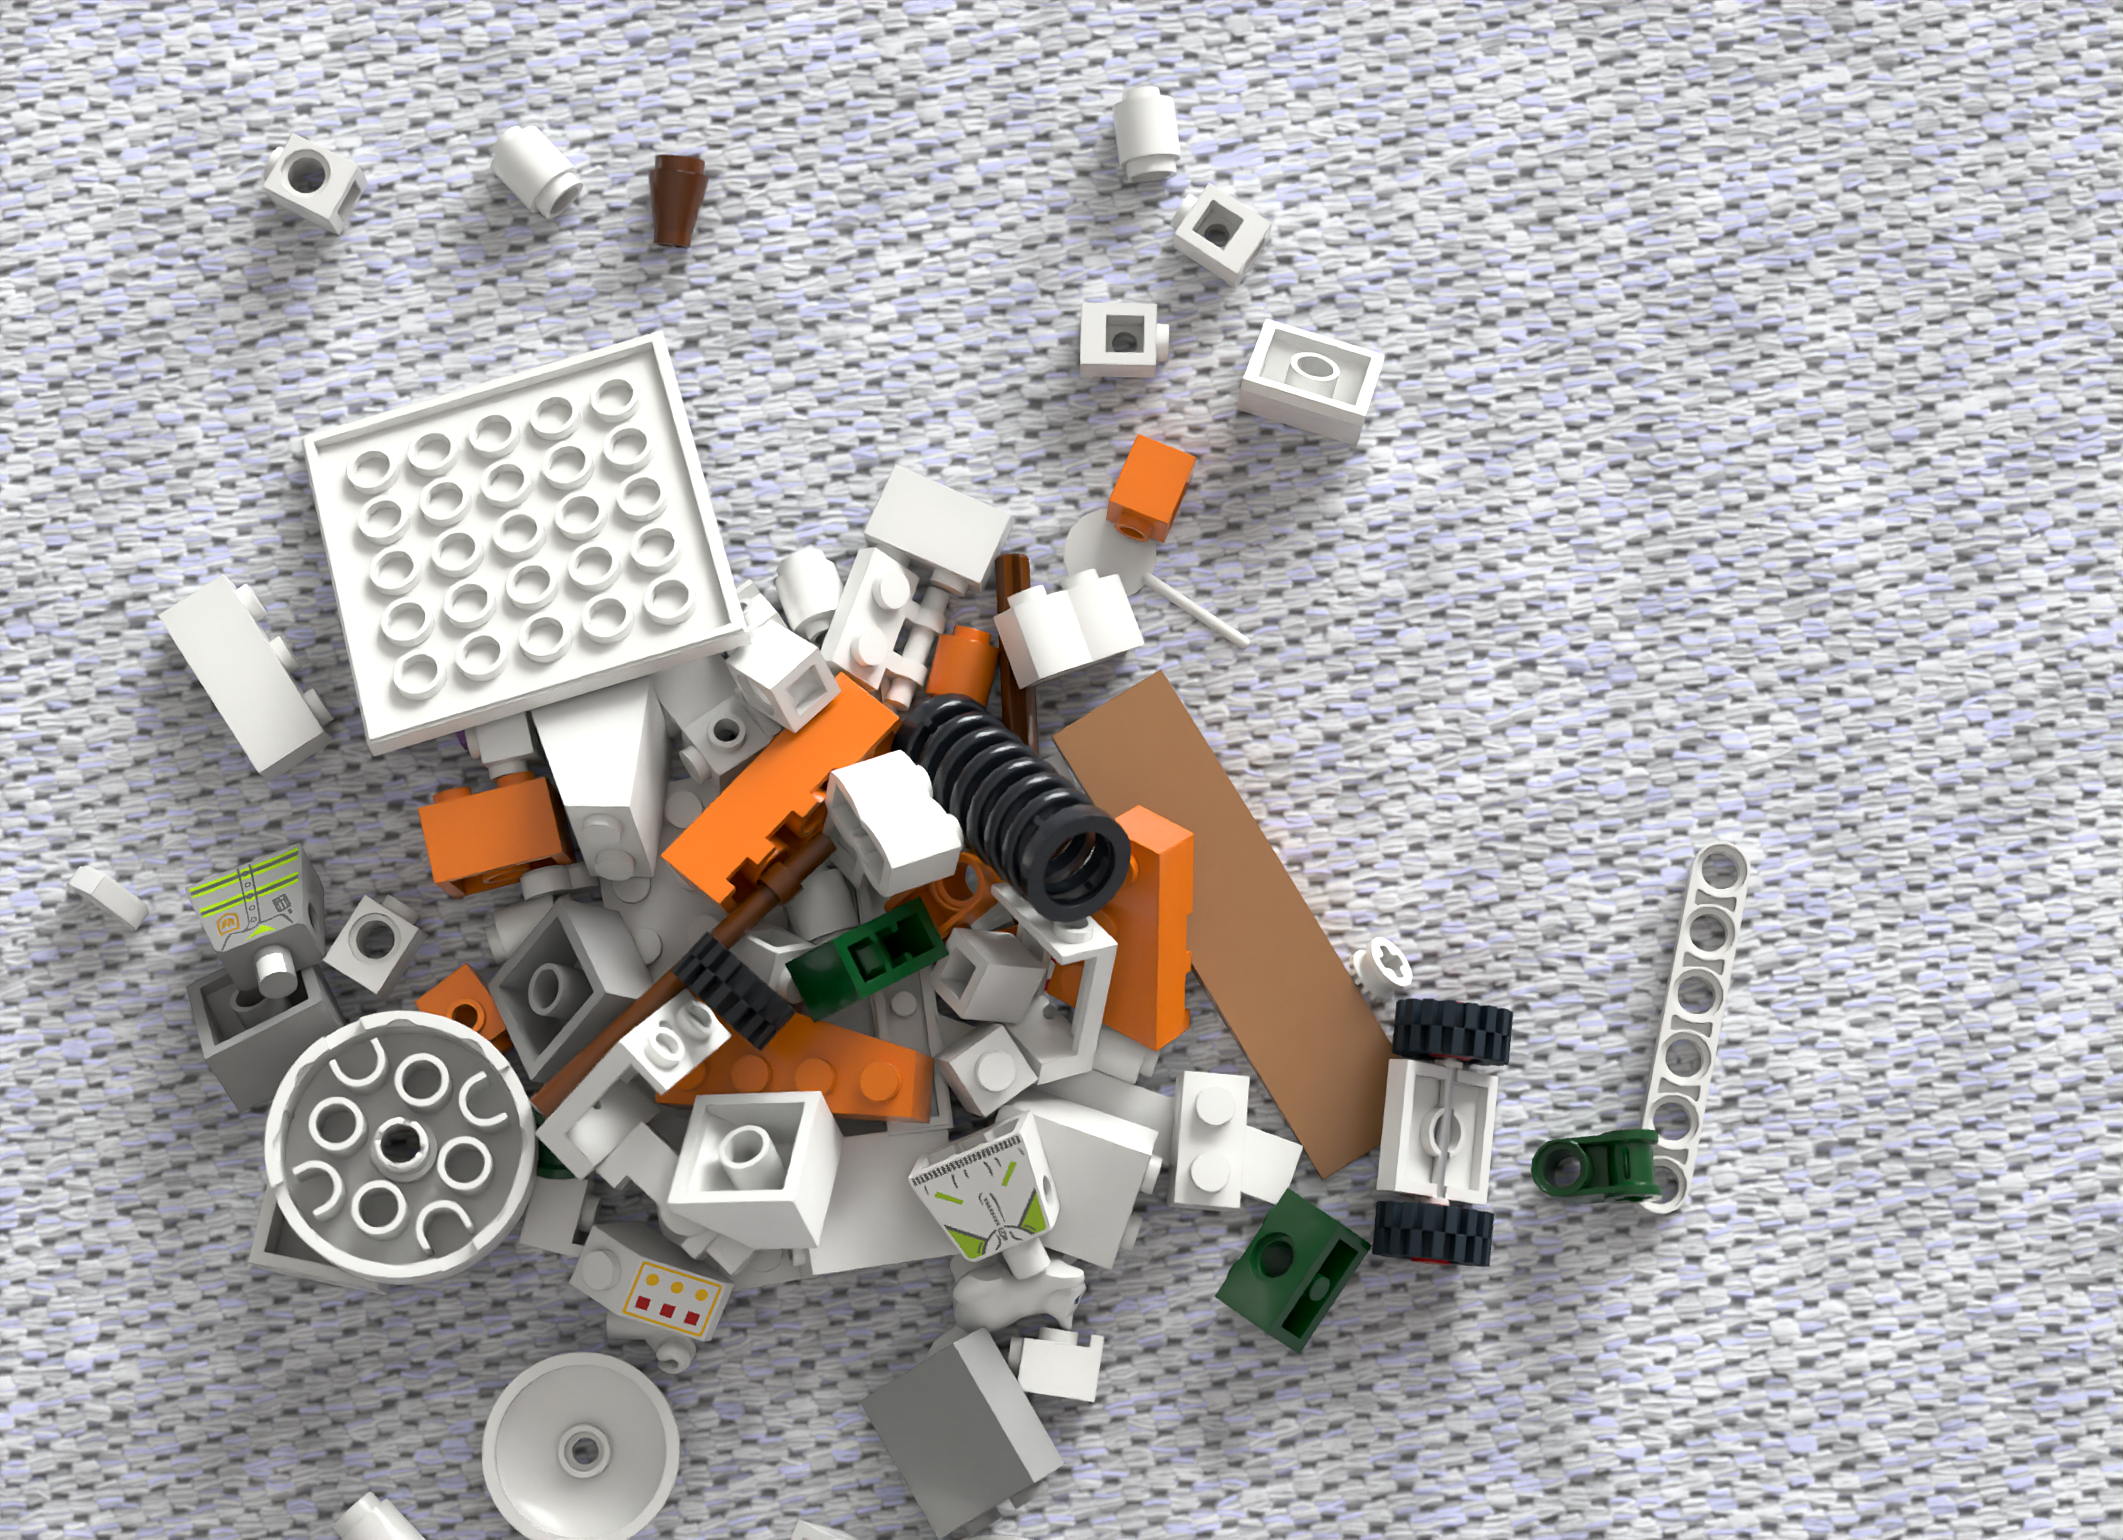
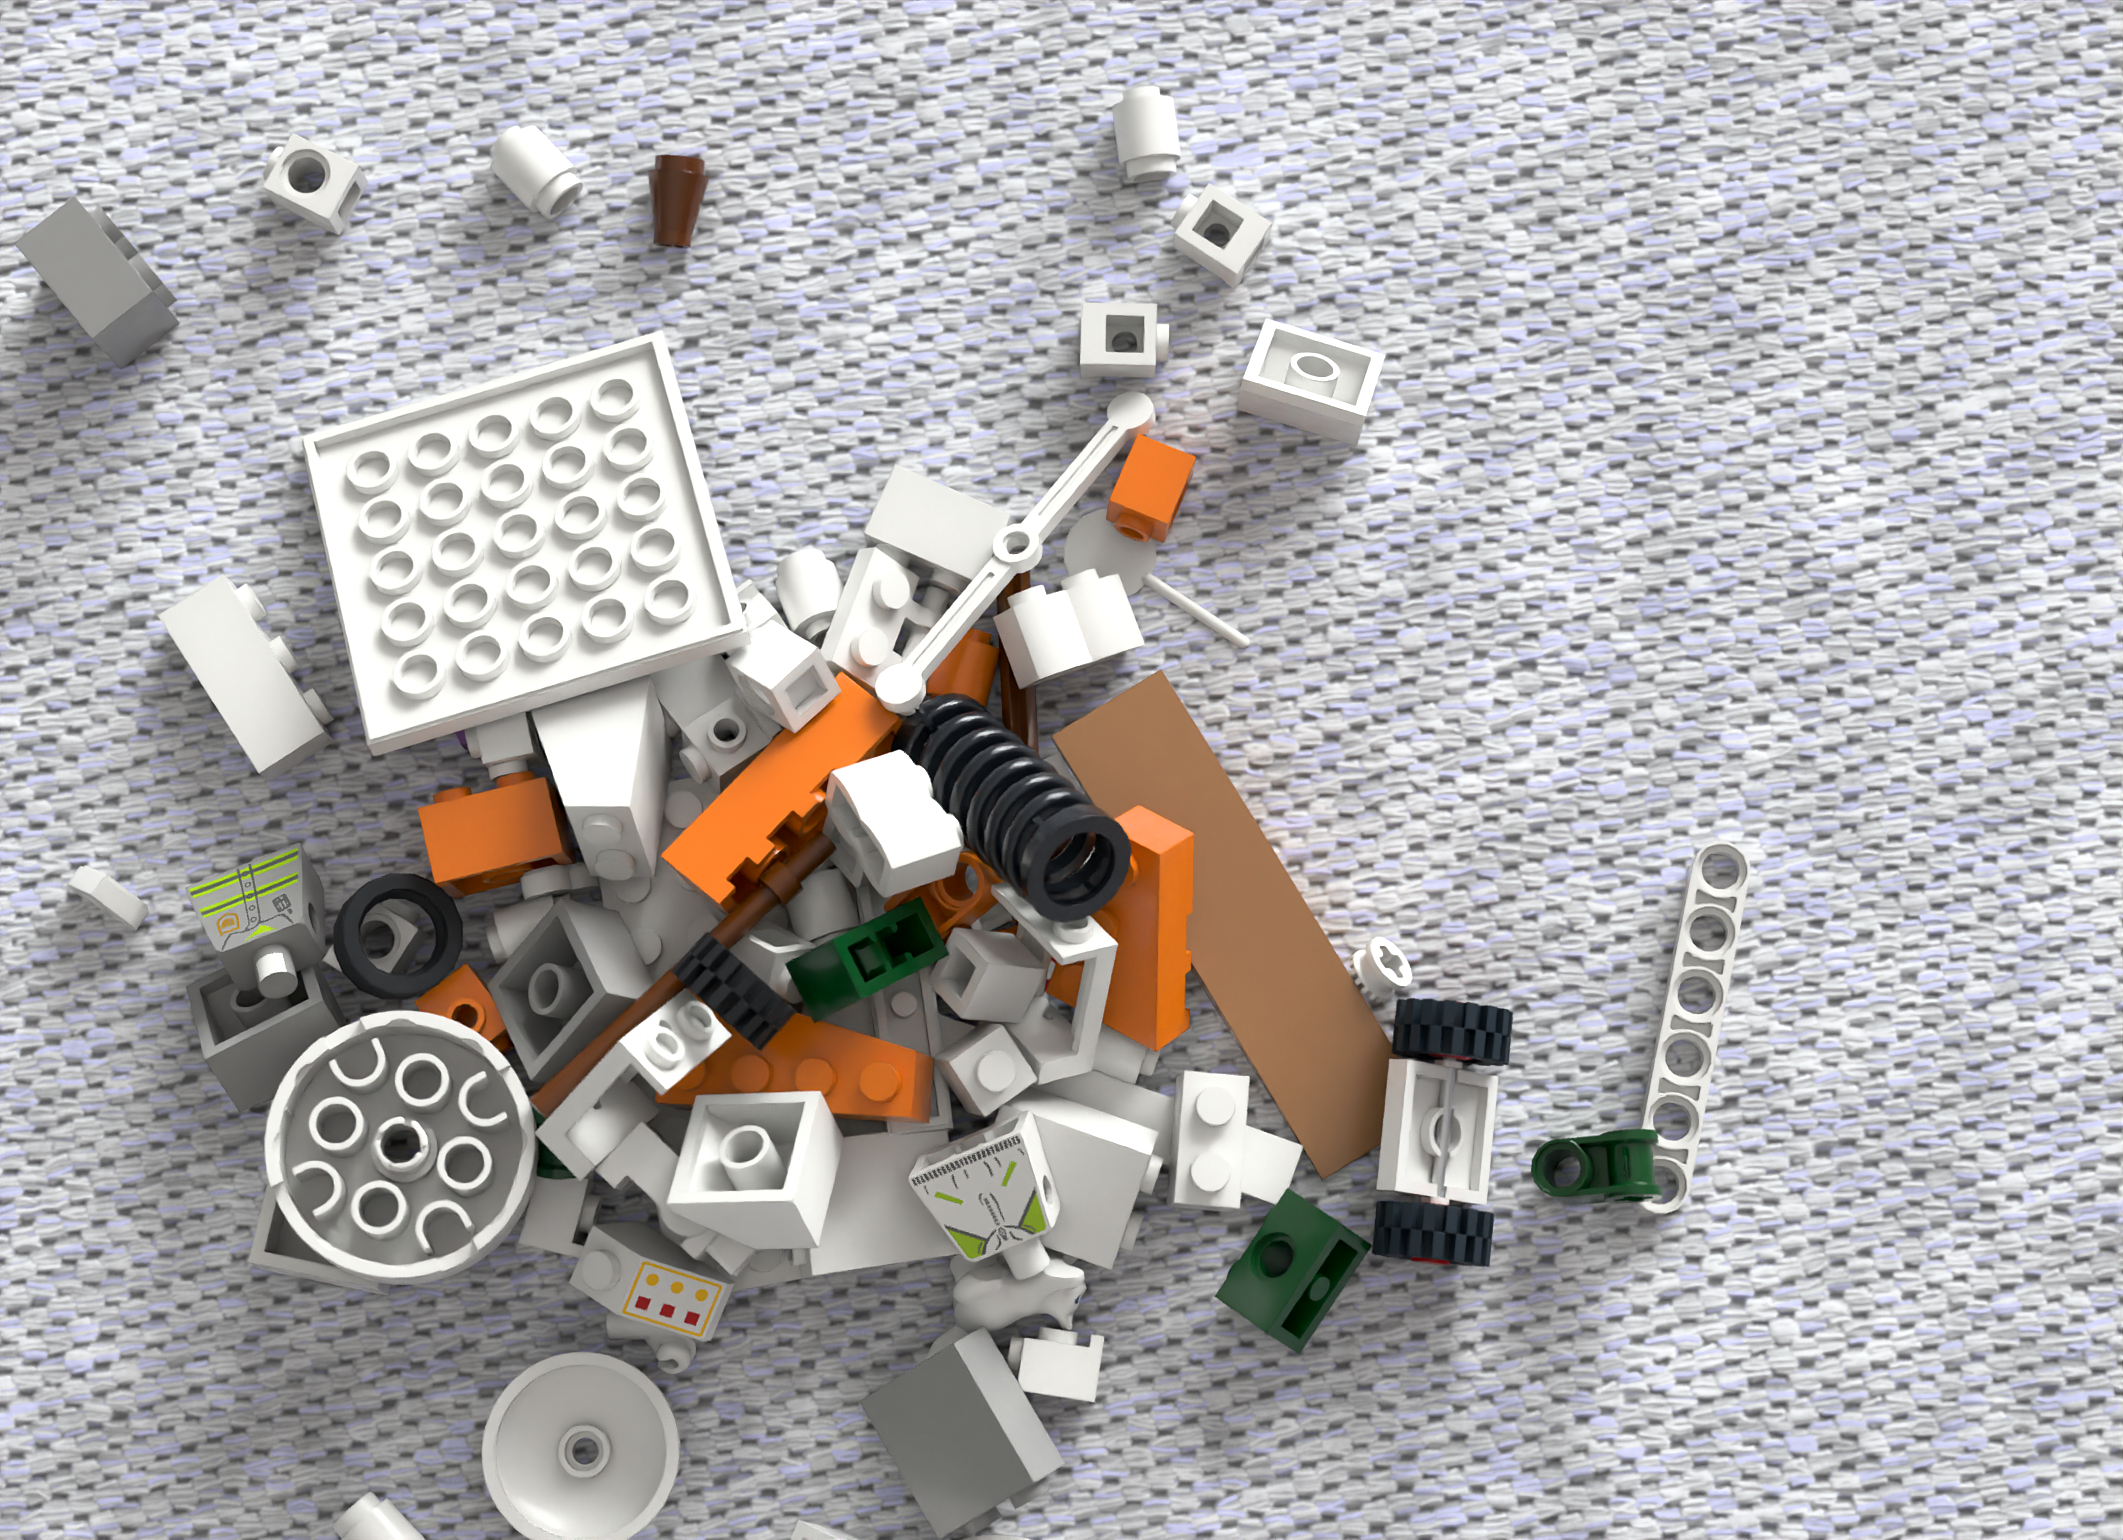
(100, 280): none -> light grey brick
(433, 901): none -> black tyre
(903, 685): none -> white piece

